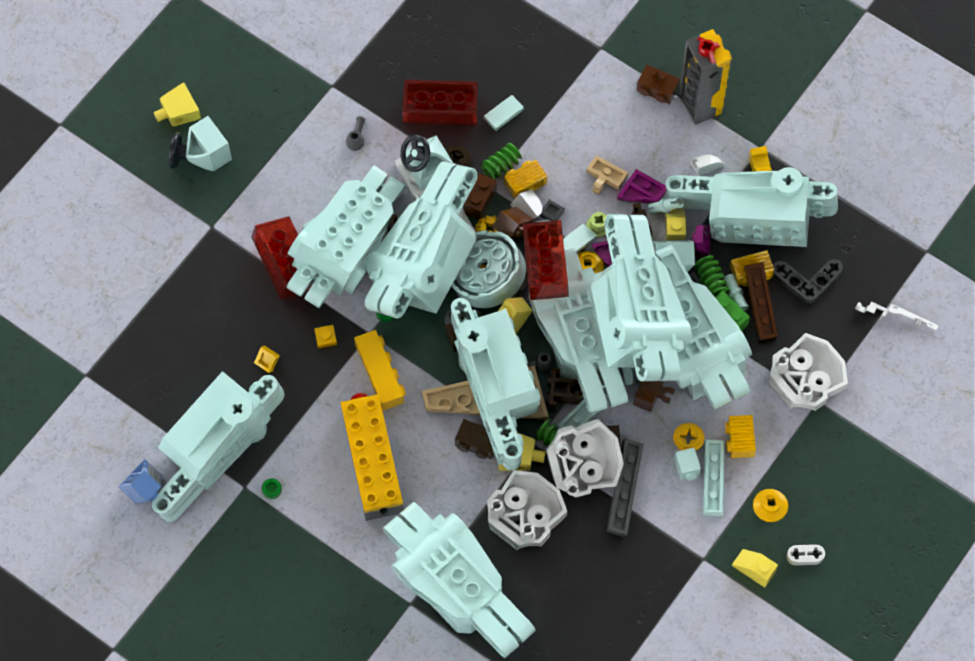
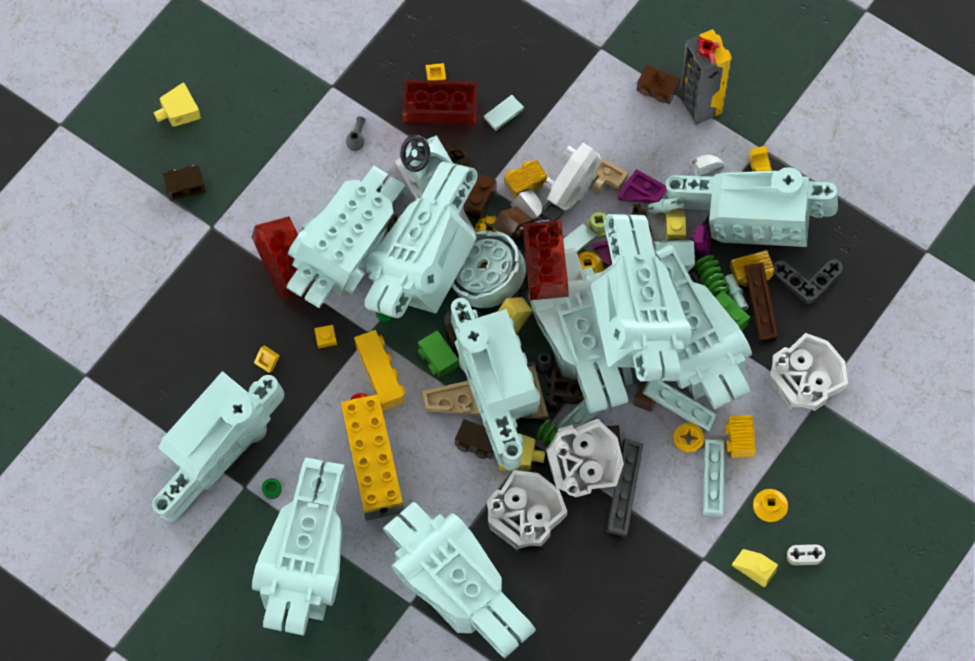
(142, 483): medium blue wedge -> none
(184, 182): none -> dark brown brick
(204, 147): light aqua piece -> none
(302, 553): none -> light aqua piece
(436, 72): none -> yellow plate
(438, 355): none -> bright green brick
(500, 161): bright green piece -> none
(574, 177): none -> white brick
(680, 404): none -> light aqua tile
(687, 464): light aqua brick -> none
(872, 307): white piece -> none

